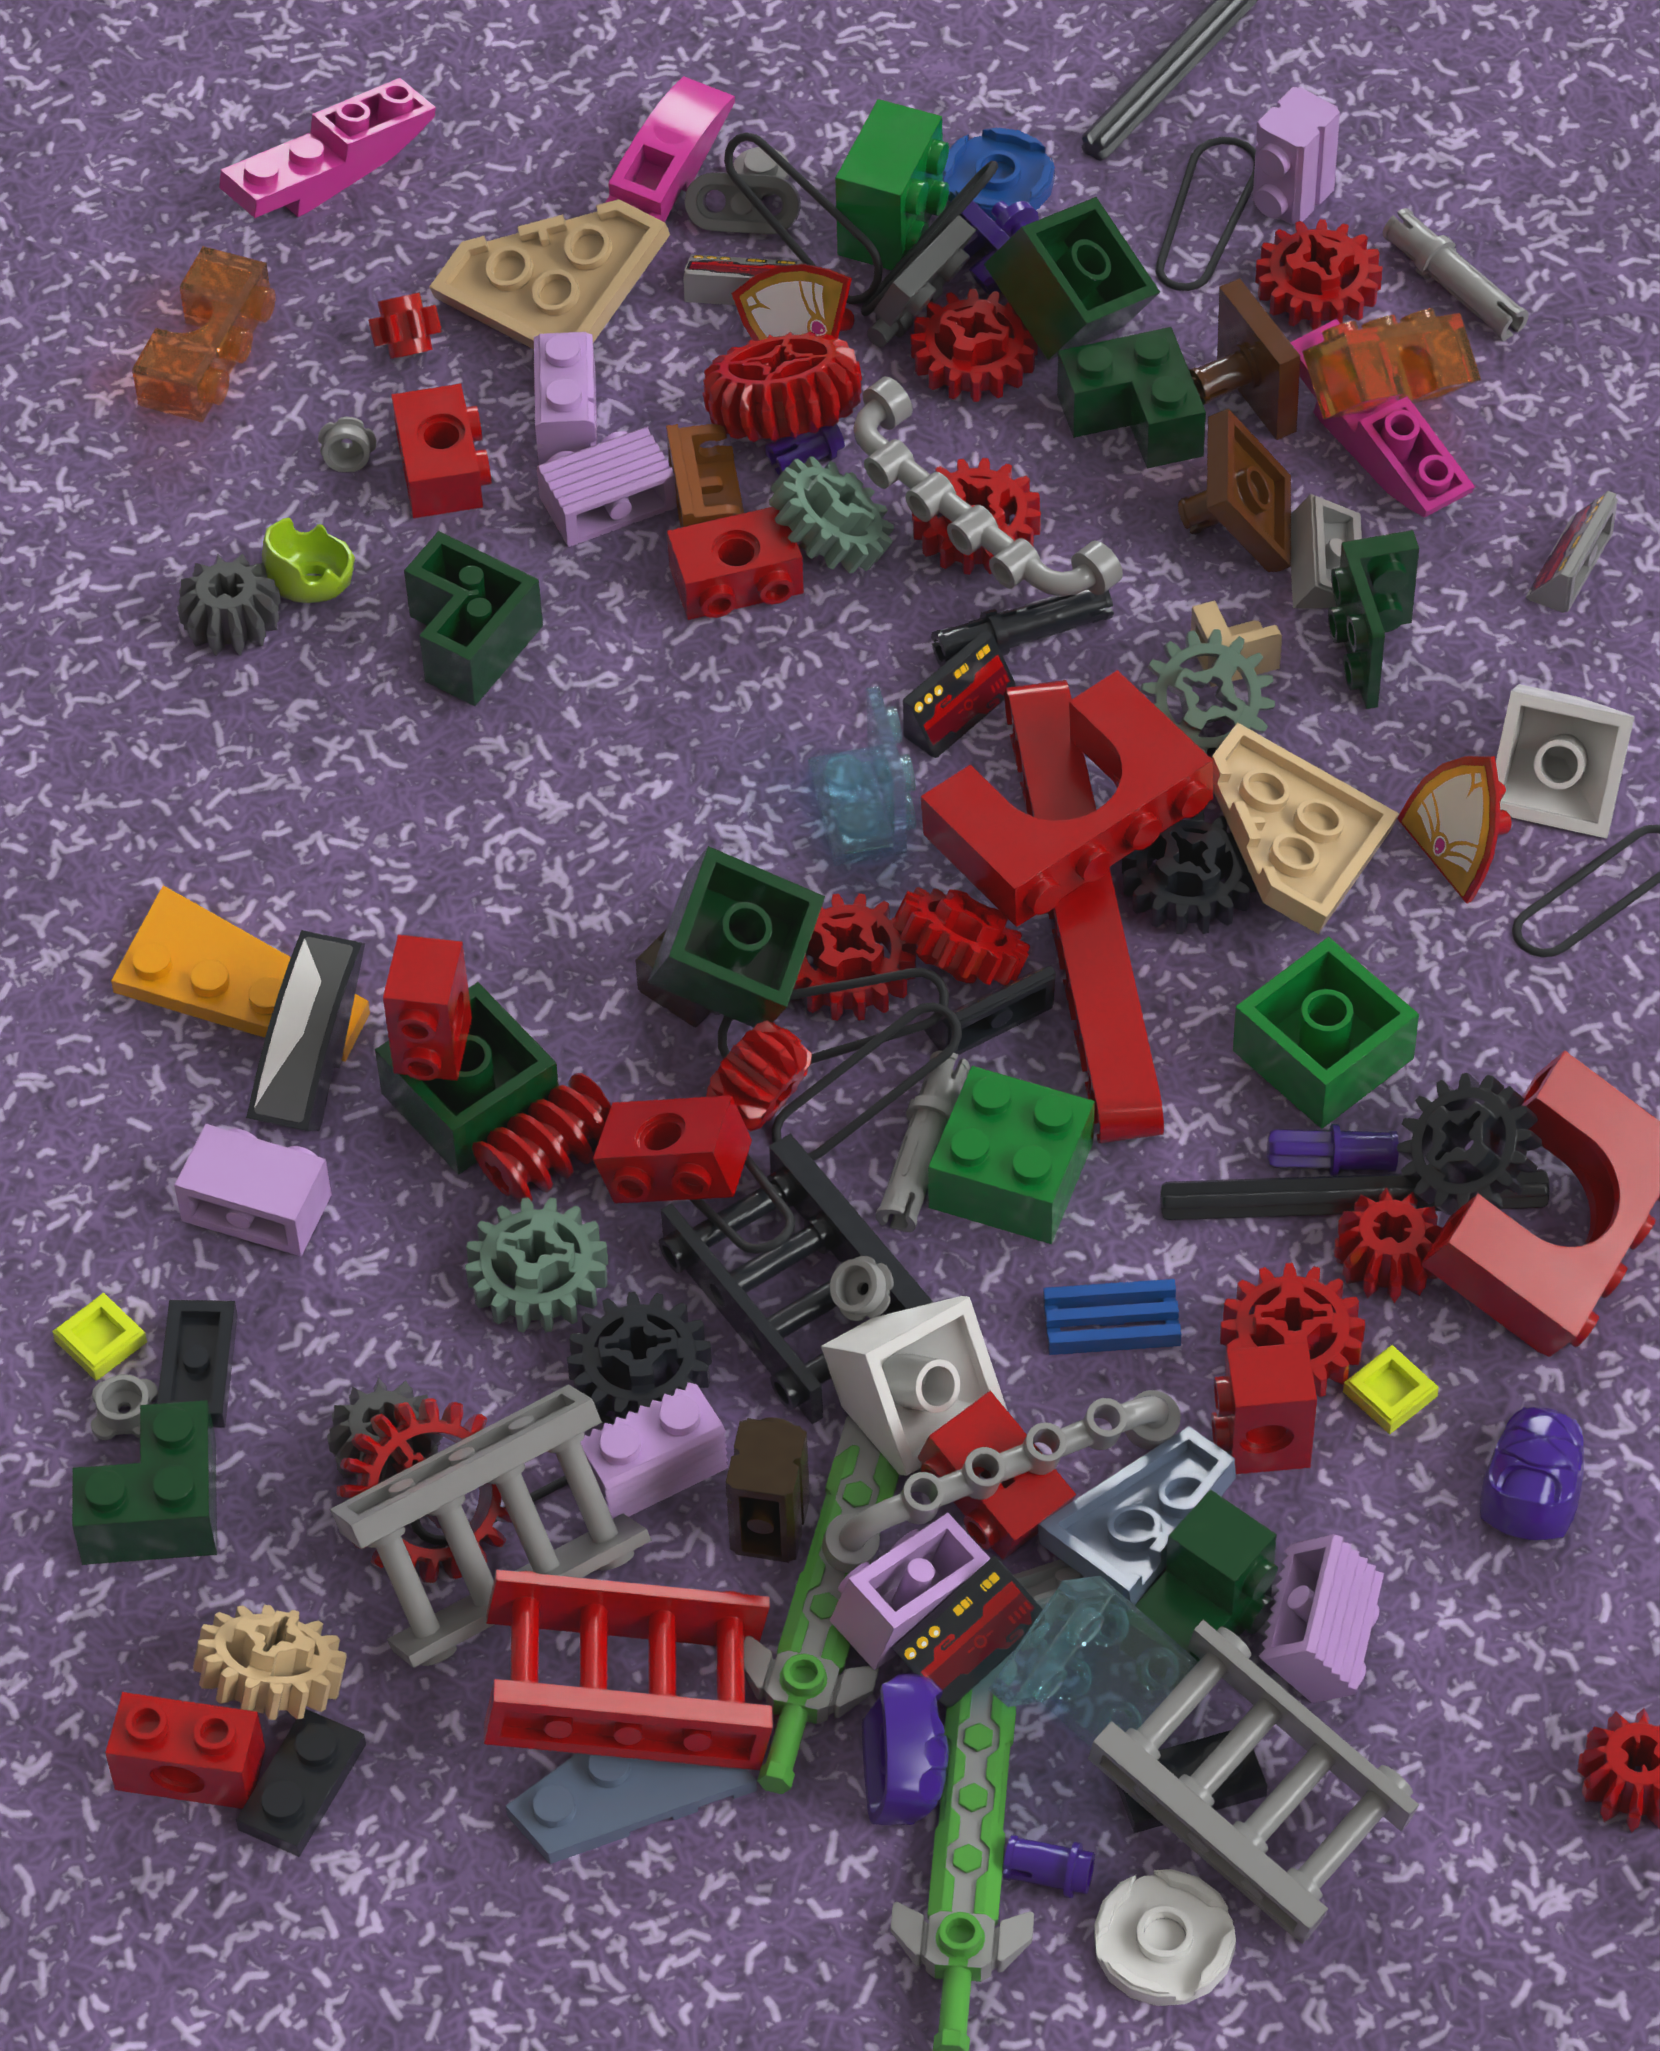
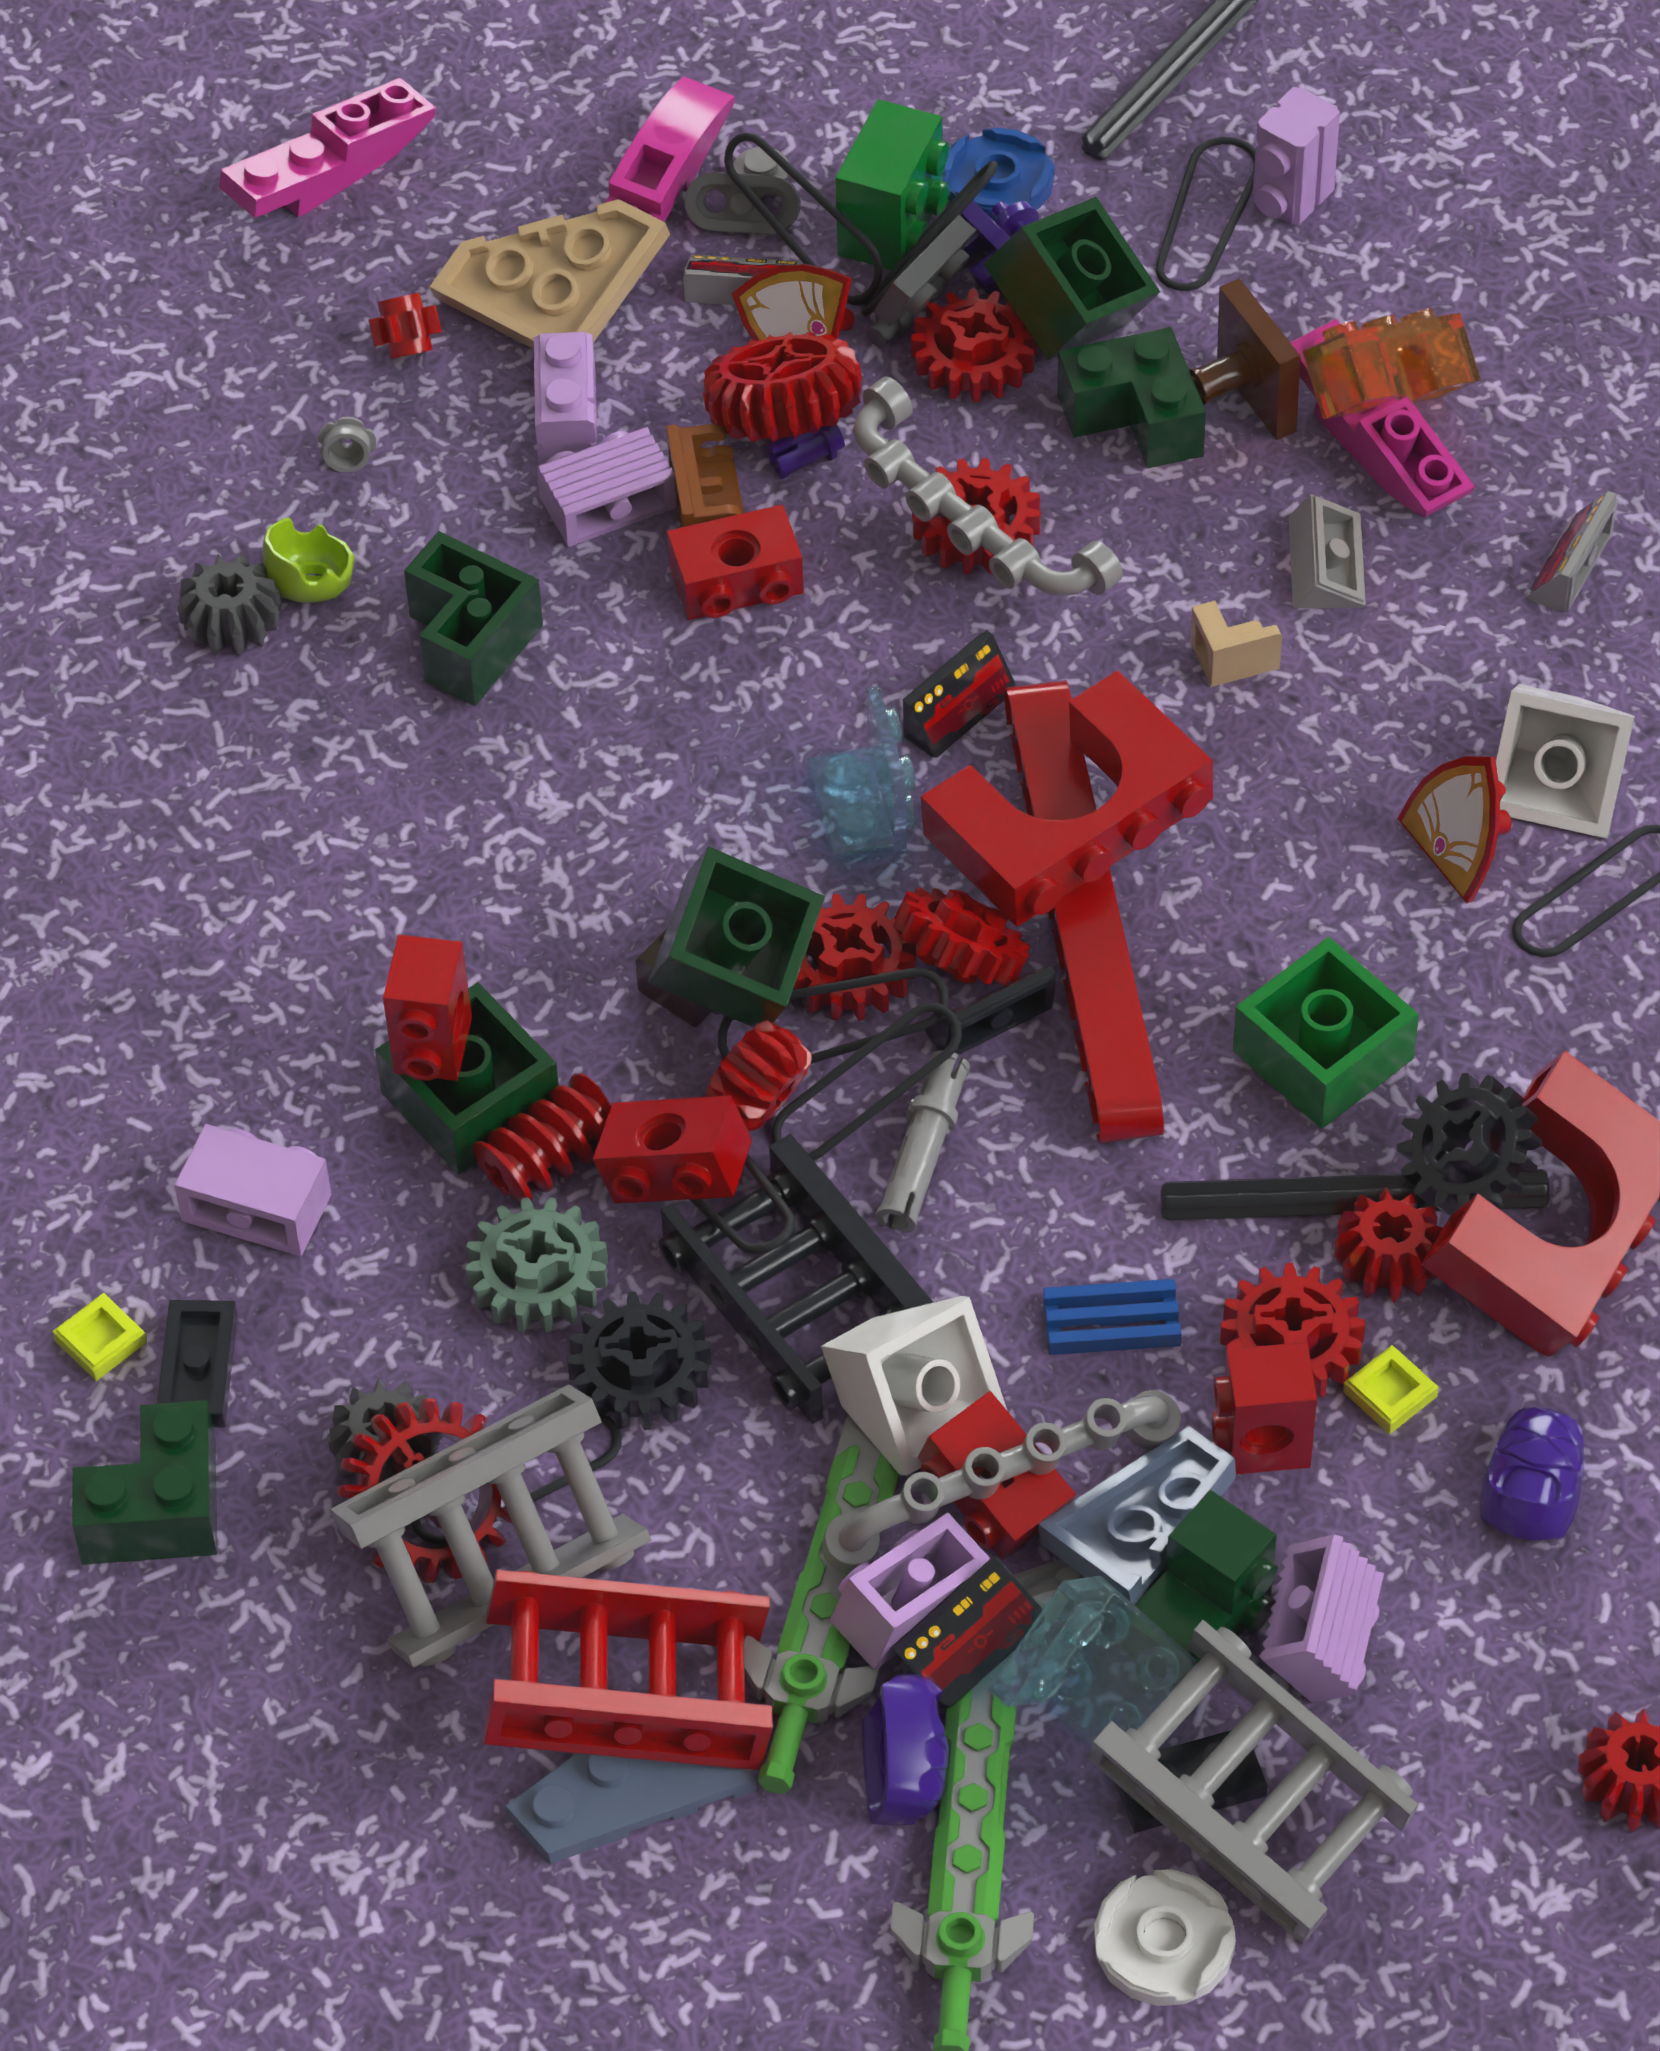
(112, 1395): light grey plate -> none
(185, 1750): red brick -> none
(192, 369): clear orange arch -> none
(209, 969): light orange wing -> none
(269, 1662): tan gear -> none
(301, 1782): black plate -> none
(306, 1032): slope -> none
(439, 451): red brick -> none
(657, 1451): lavender brick -> none
(768, 1489): dark brown brick -> none
(831, 514): sand green gear -> none
(847, 1285): light grey plate -> none
(1011, 1154): green brick -> none
(1025, 623): black pin -> none
(1049, 1865): dark purple pin -> none
(1181, 680): sand green gear -> none
(1189, 875): black gear -> none
(1244, 493): reddish brown tile -> none
(1295, 826): tan plate -> none
(1318, 274): red gear -> none
(1333, 1149): dark purple axle -> none
(1372, 597): dark green bracket -> none
(1438, 259): light grey pin -> none

